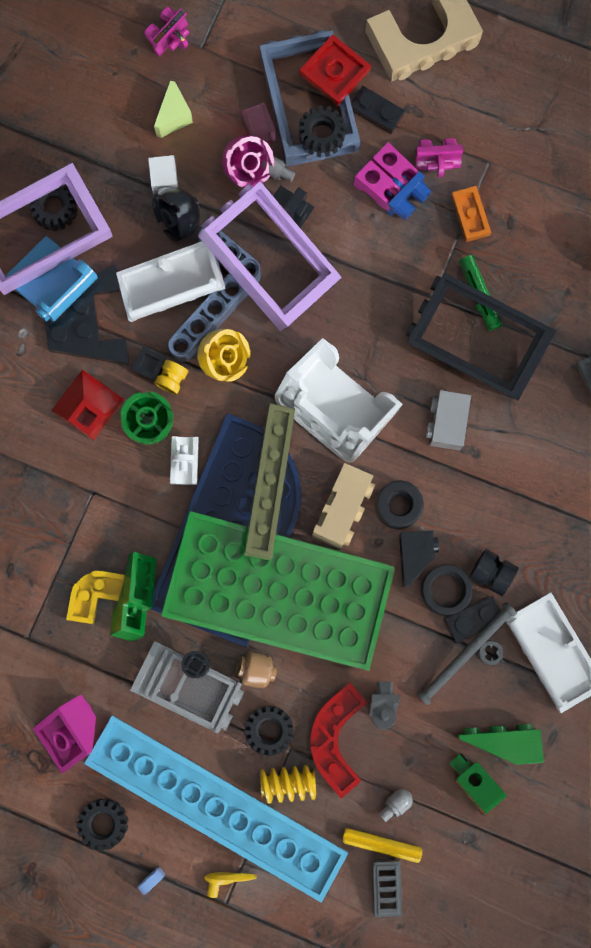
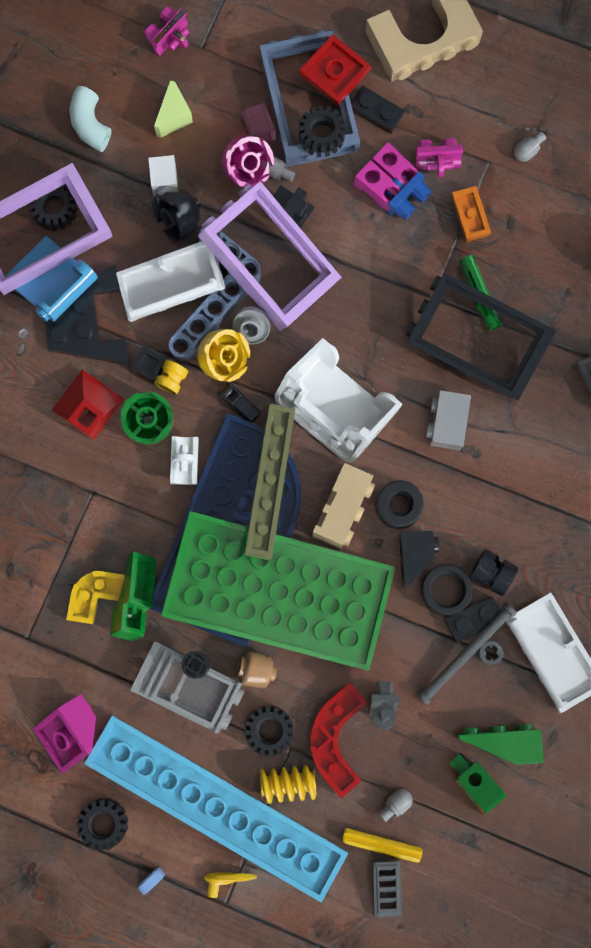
(84, 120): none -> light aqua cylinder
(242, 405): none -> black bar
(252, 324): none -> light grey plate
(528, 147): none -> light grey cylinder

